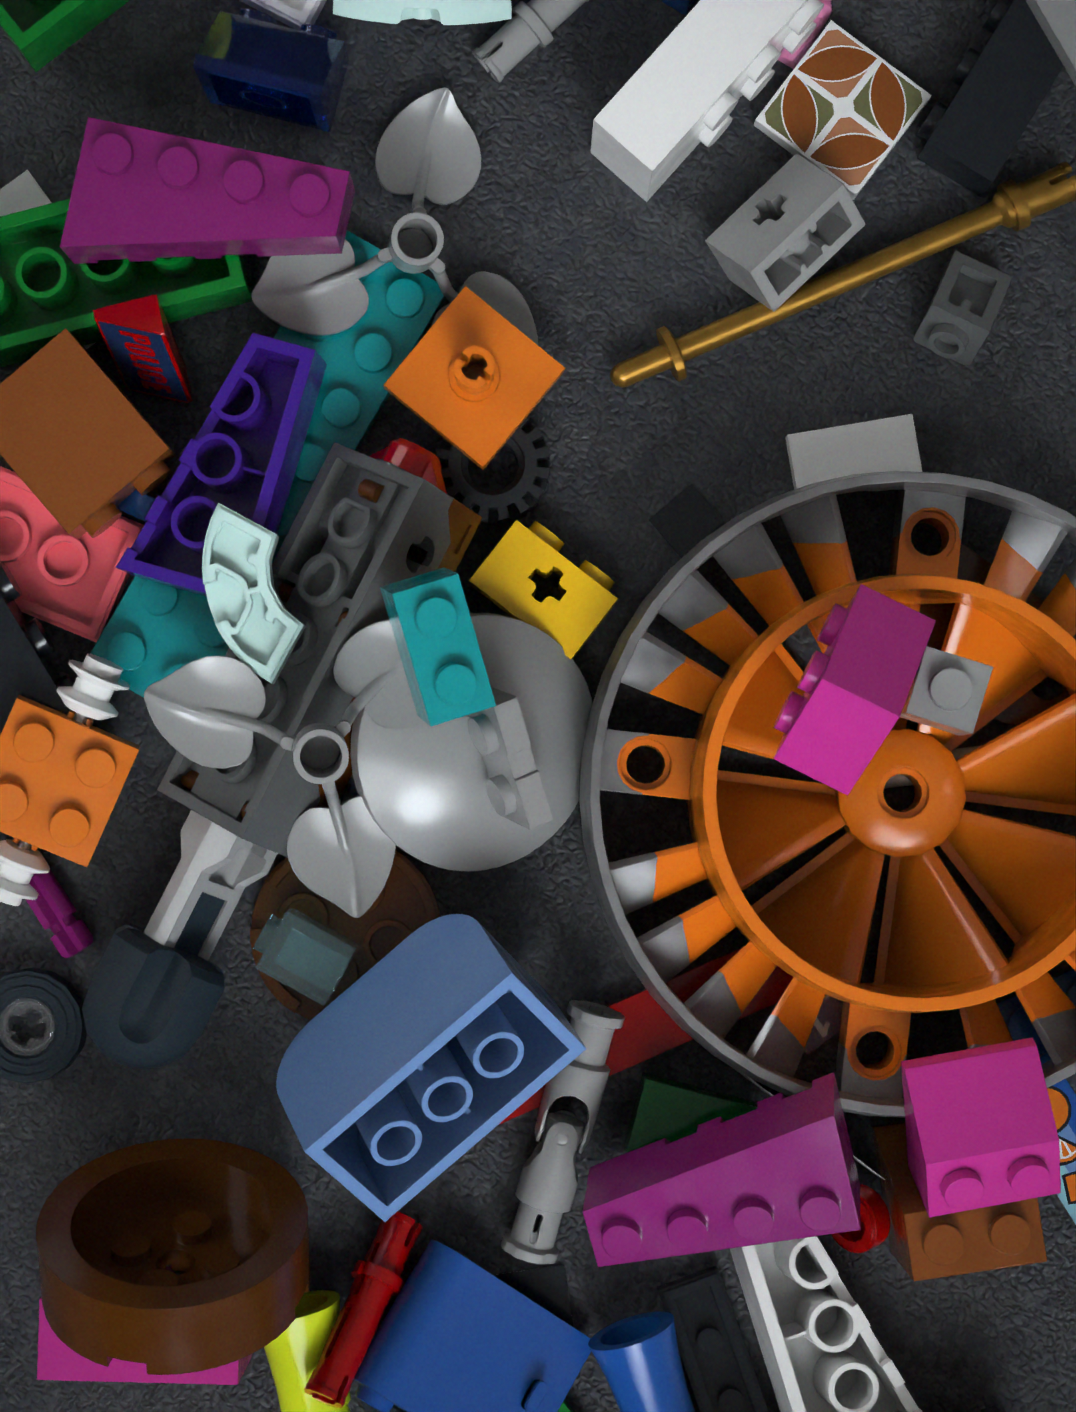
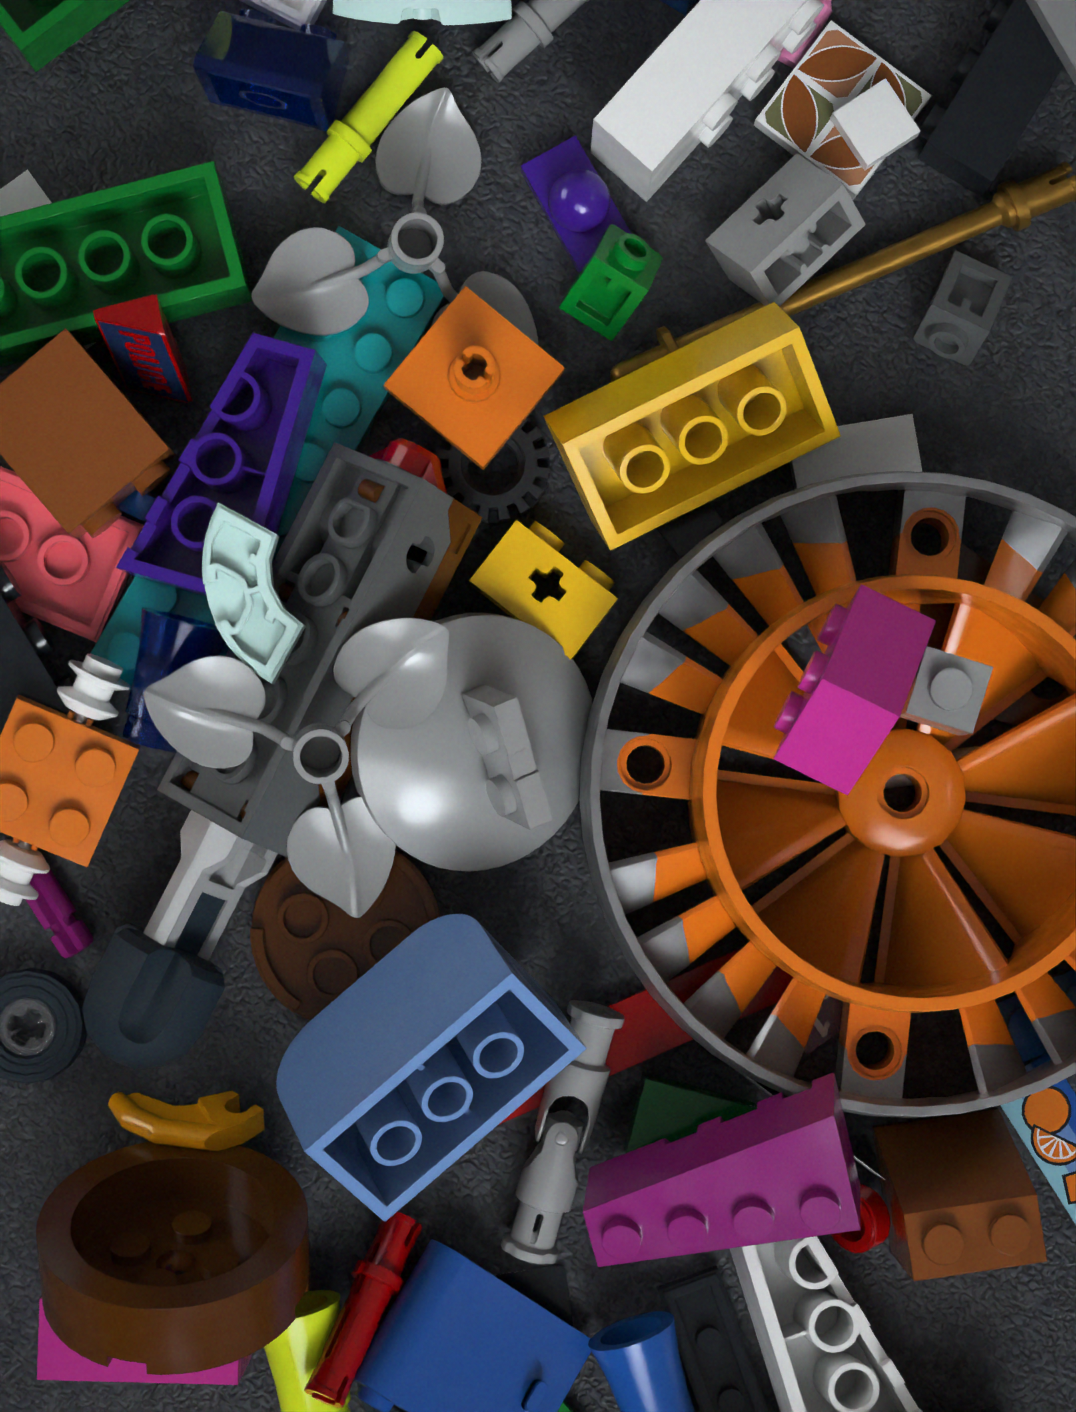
(164, 646): none -> clear blue plant
(180, 196): magenta wedge -> none
(208, 1125): none -> light orange piece
(304, 954): clear light blue brick -> none
(353, 135): none -> neon yellow pin
(438, 646): teal brick -> none
(572, 198): none -> dark purple tile
(612, 282): none -> green bracket
(693, 425): none -> yellow brick
(875, 124): none -> white tile
(980, 1127): dark pink slope -> none

